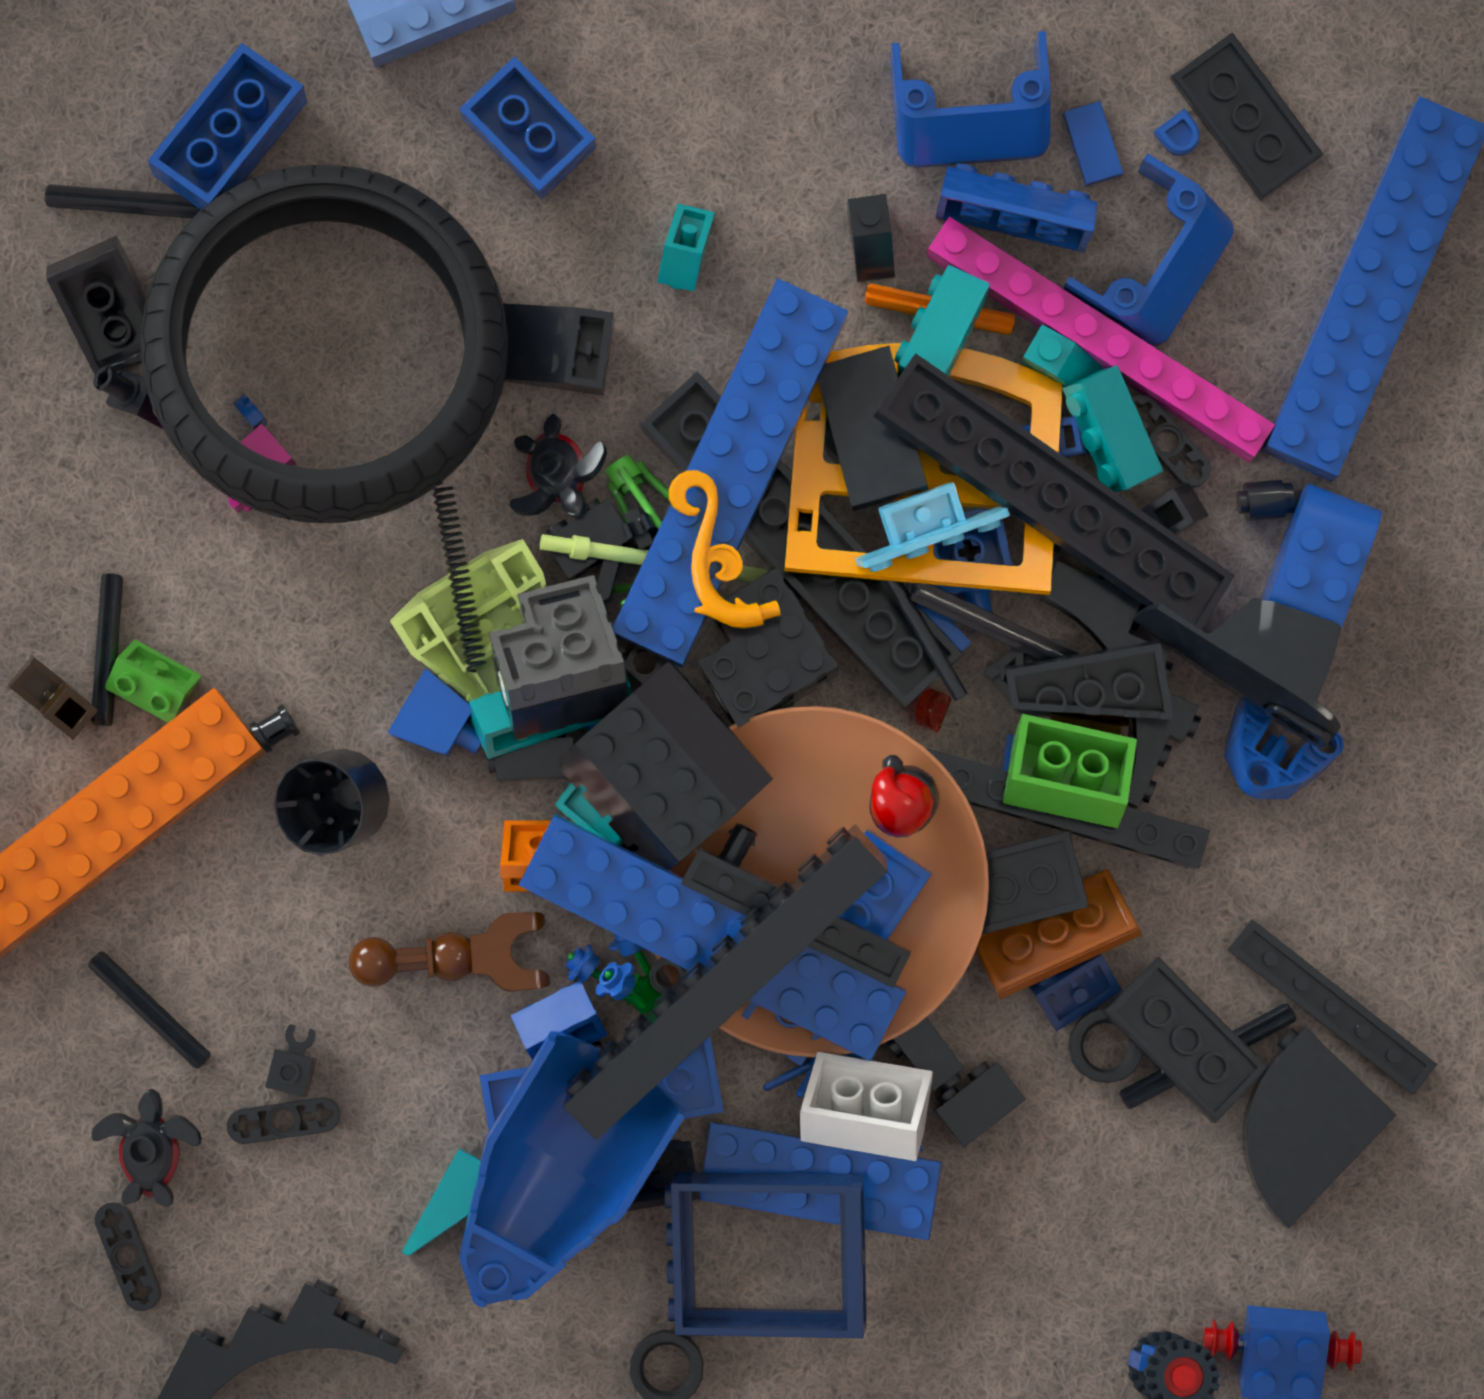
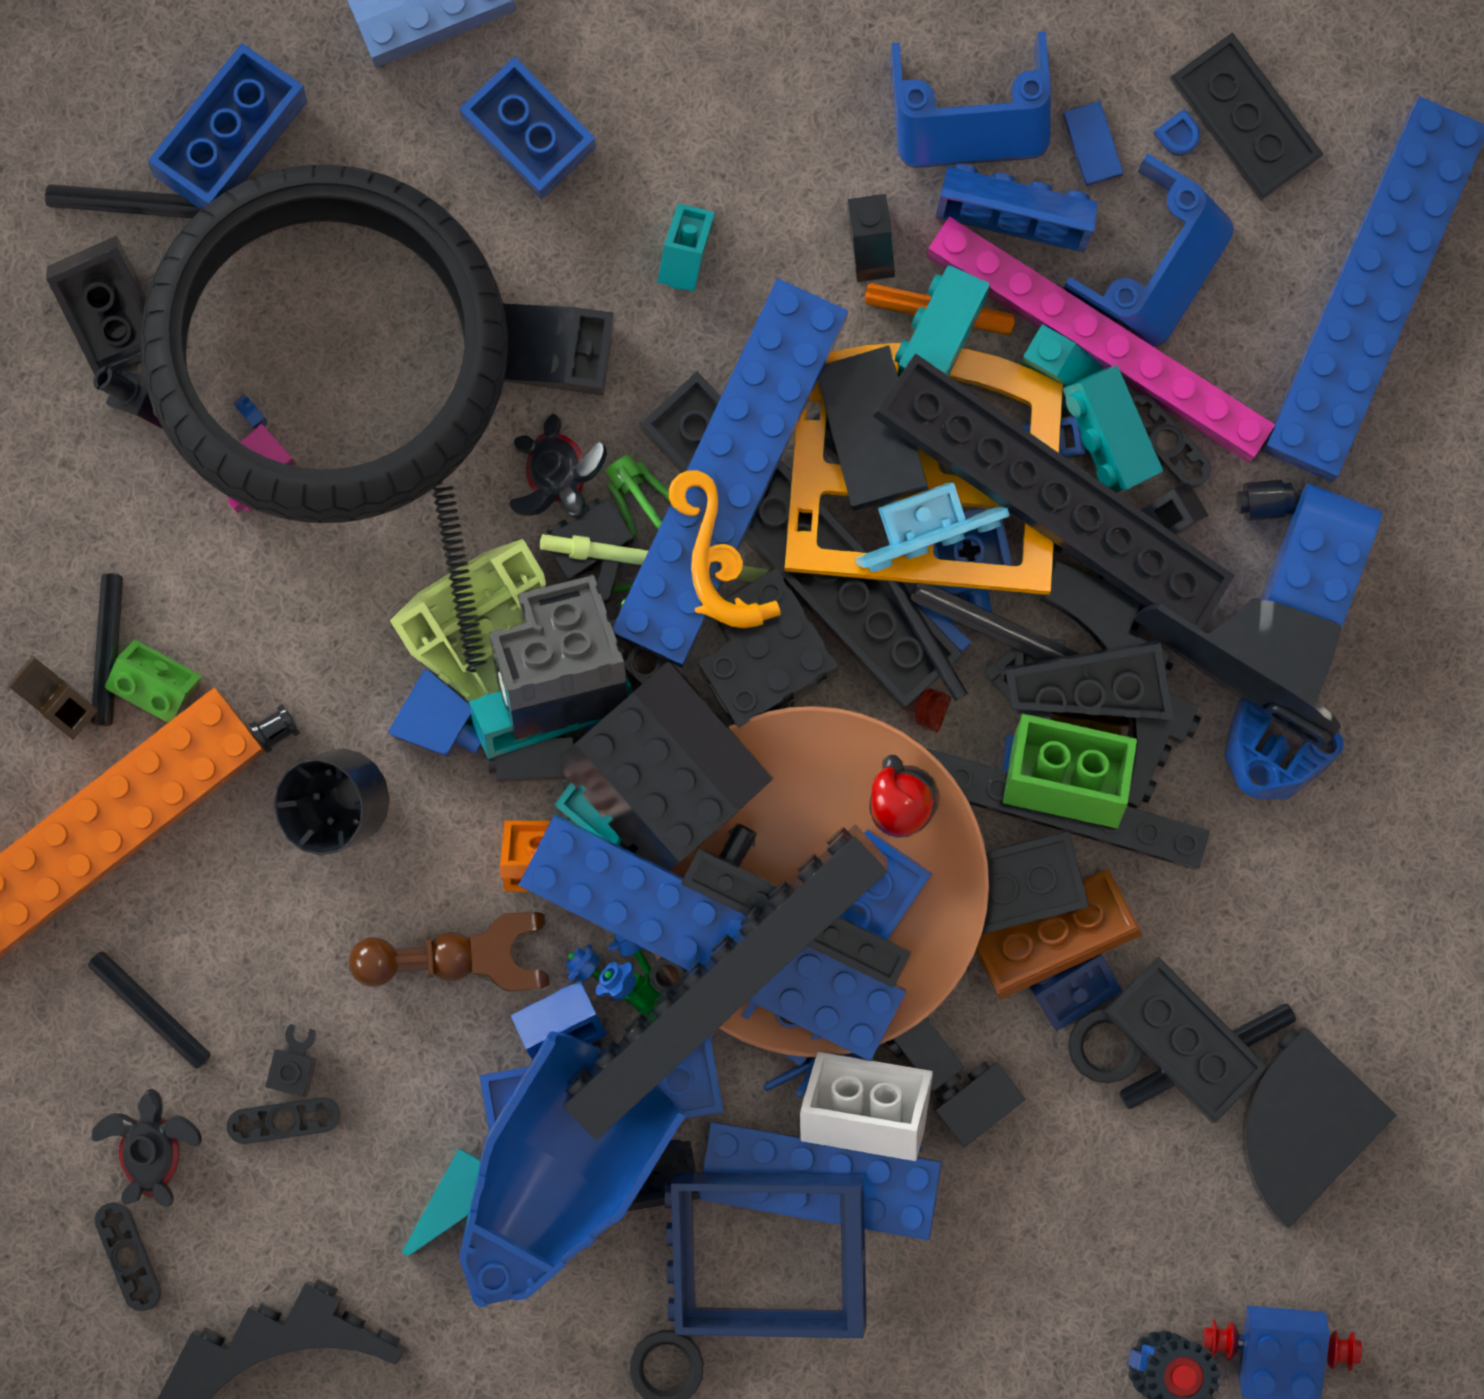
(640, 527): black plate -> none
(1332, 1007): black plate -> none

